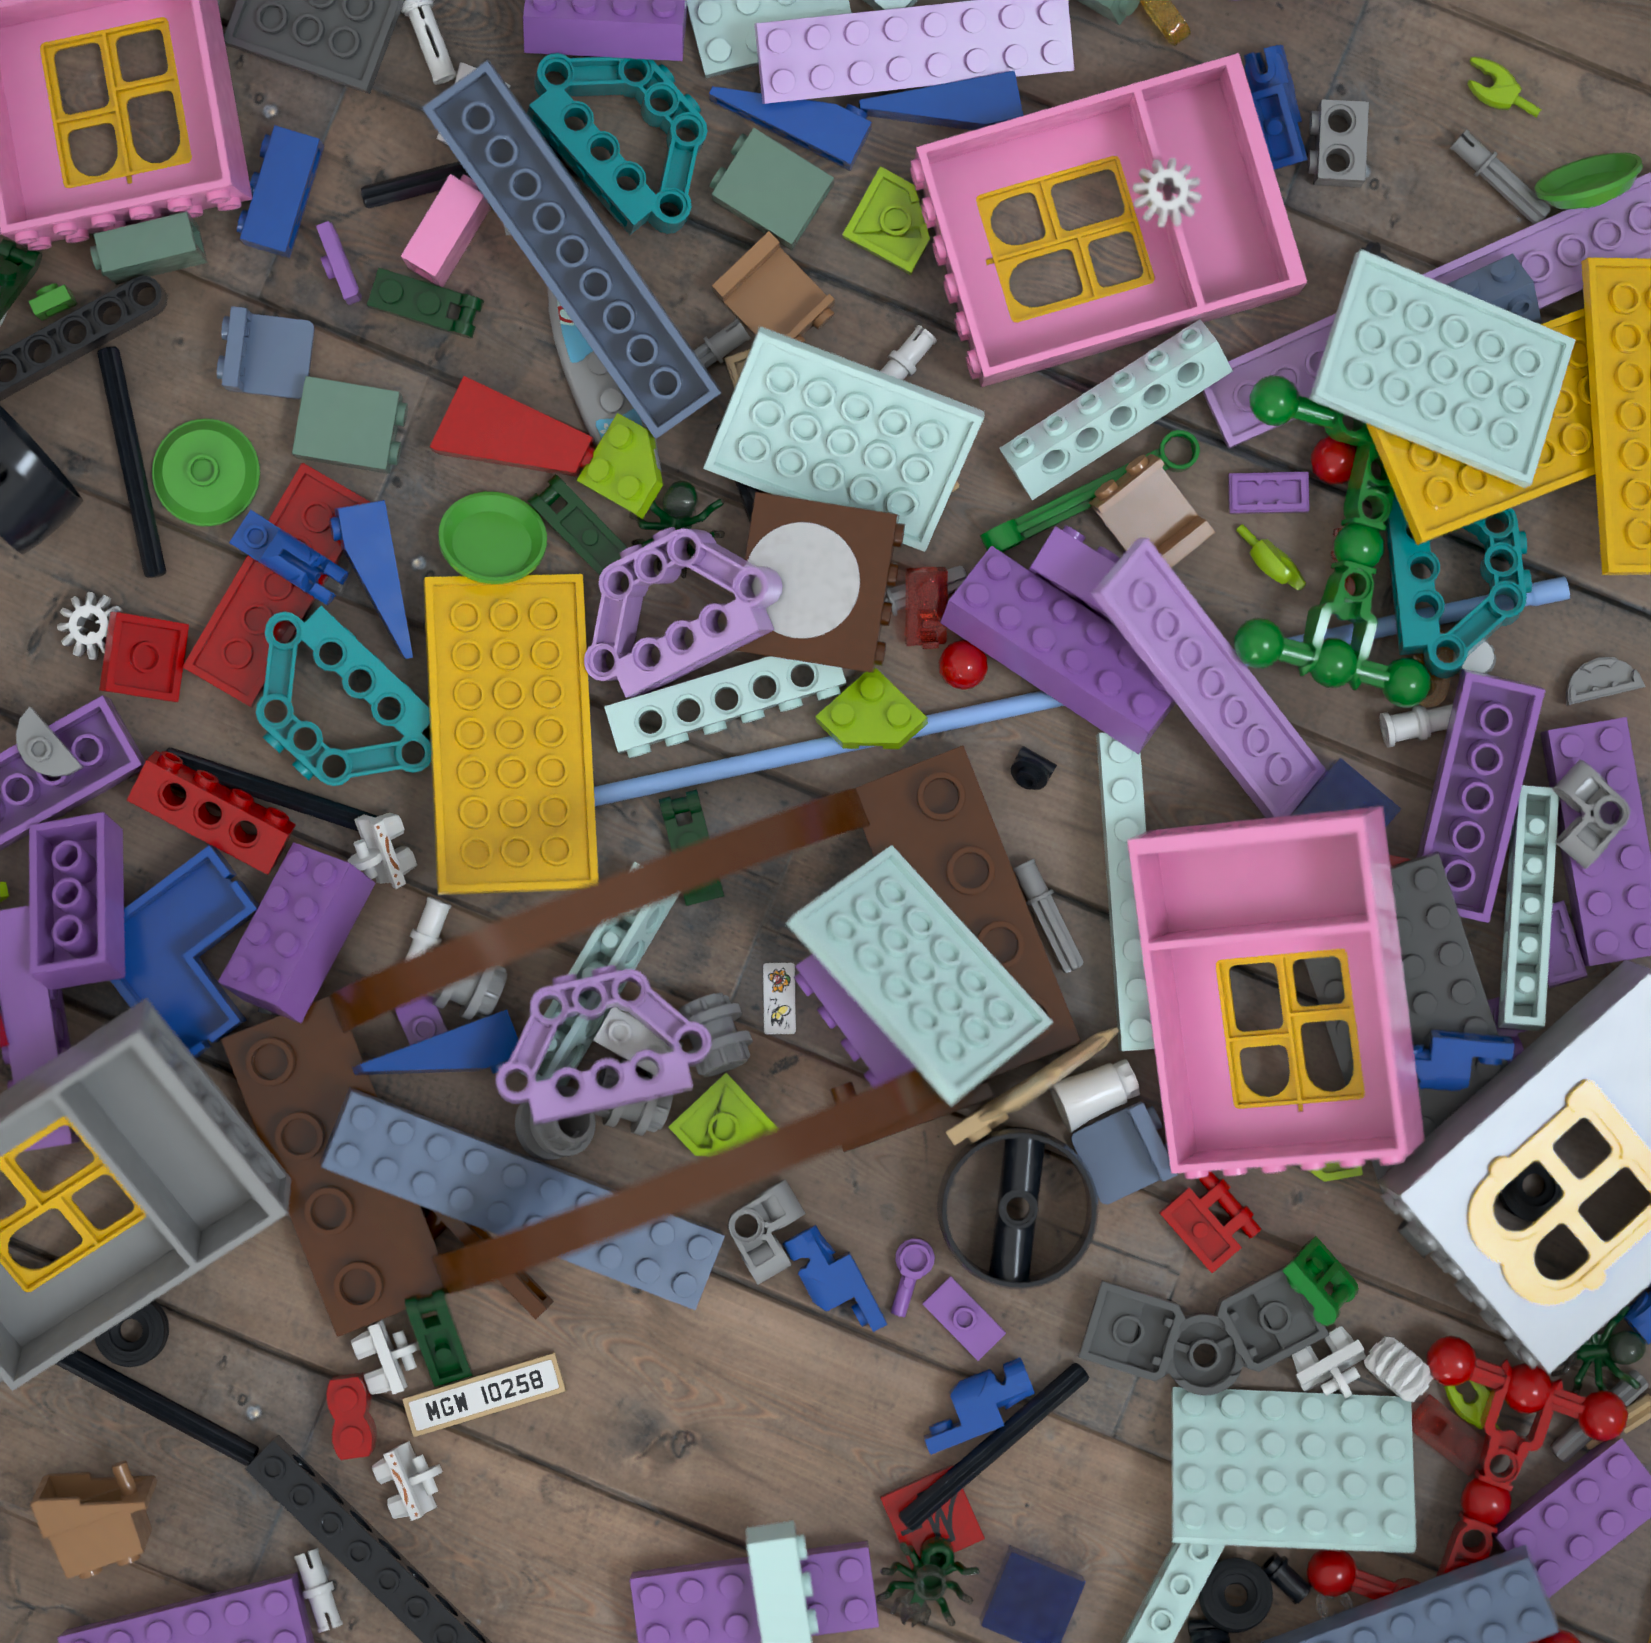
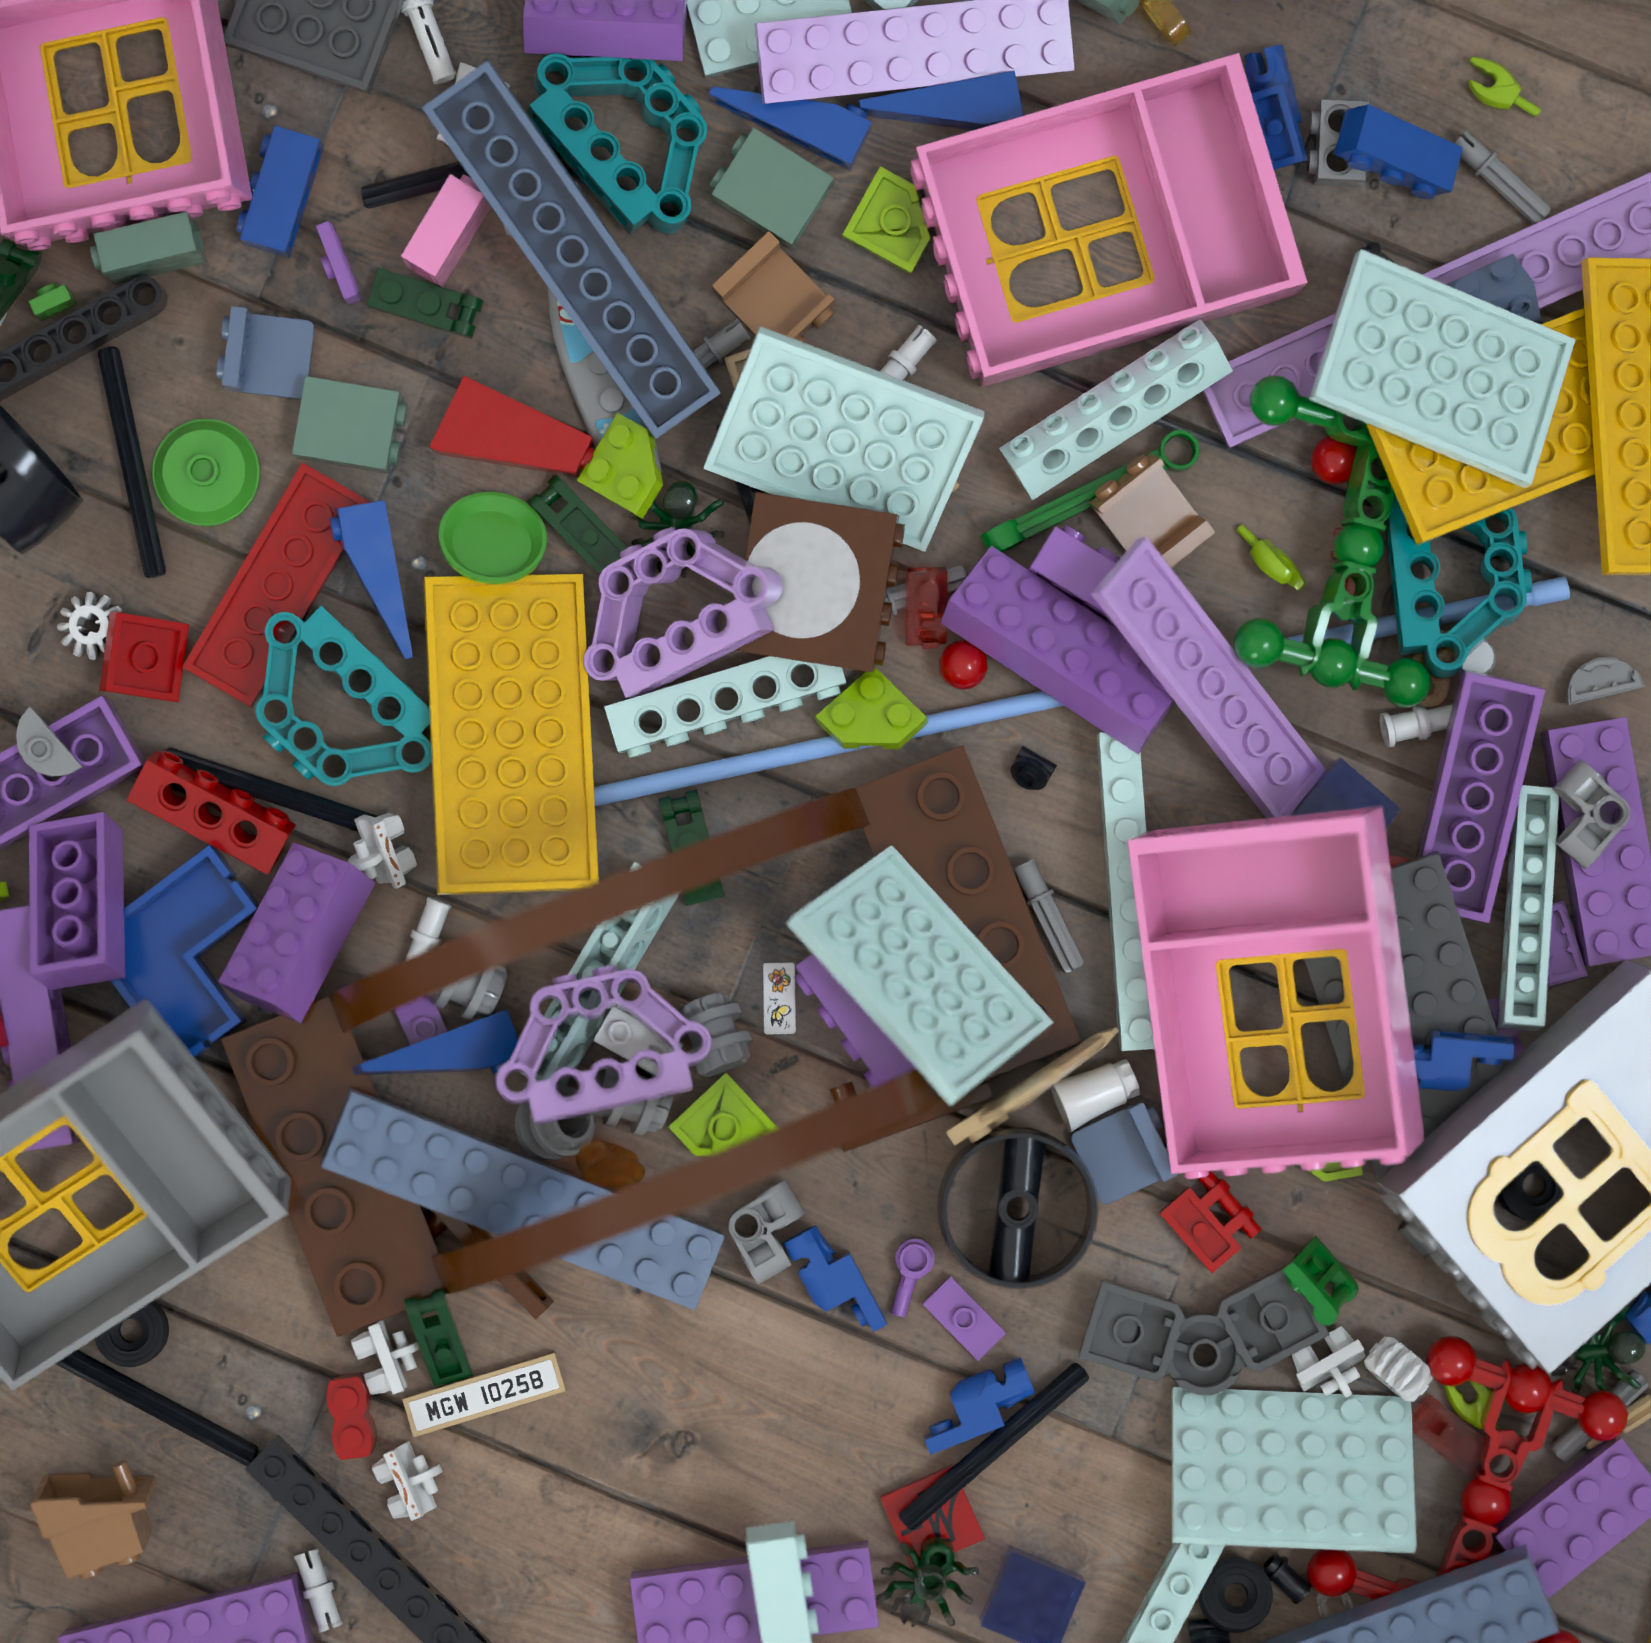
(287, 556): blue plate -> none
(615, 1171): none -> clear orange piece
(1154, 199): white gear -> none
(1268, 492): medium lavender plate -> none
(1398, 151): none -> blue brick
(1589, 180): bright green piece -> none

